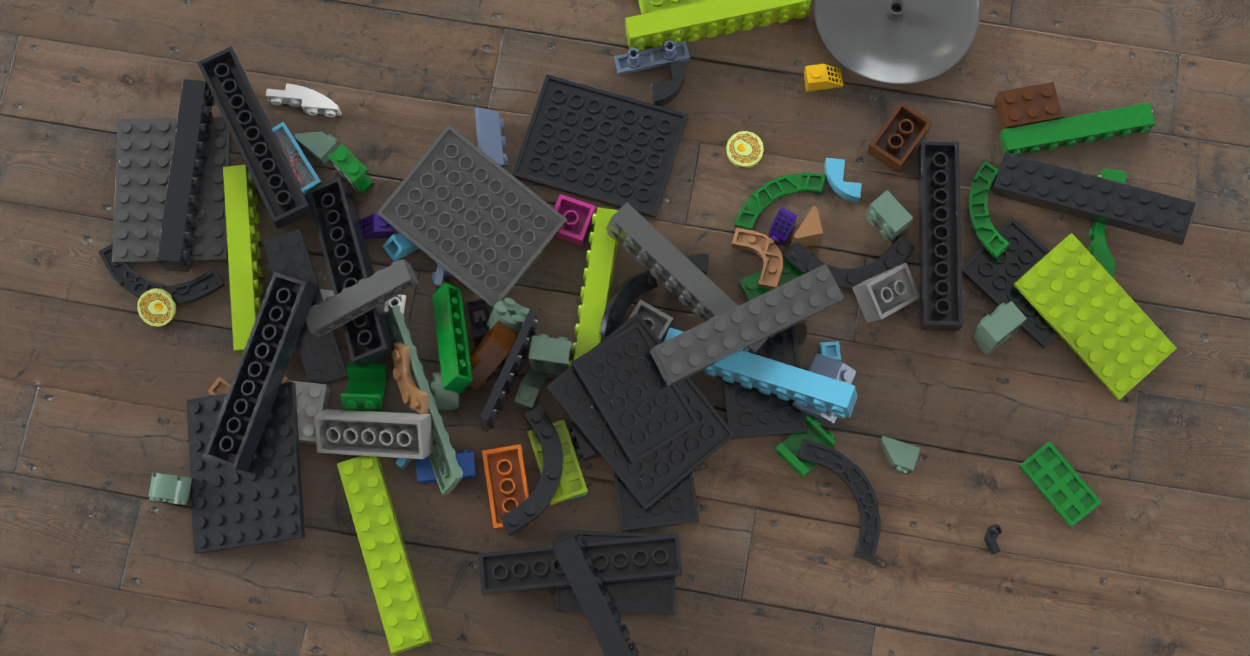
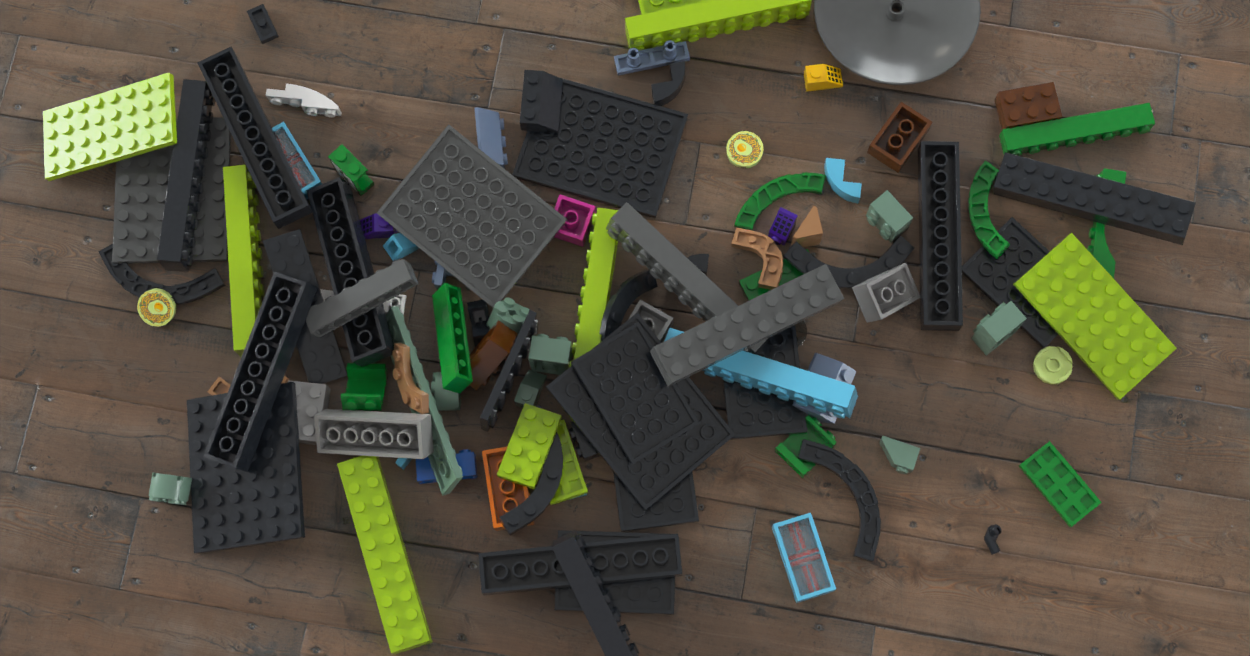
(109, 127): none -> plate
(262, 24): none -> black plate
(317, 144): sand green slope -> none
(529, 446): none -> lime plate
(541, 102): none -> black slope
(803, 557): none -> clear brick
(831, 350): medium azure tile -> none
(1053, 365): none -> yellowish green tile

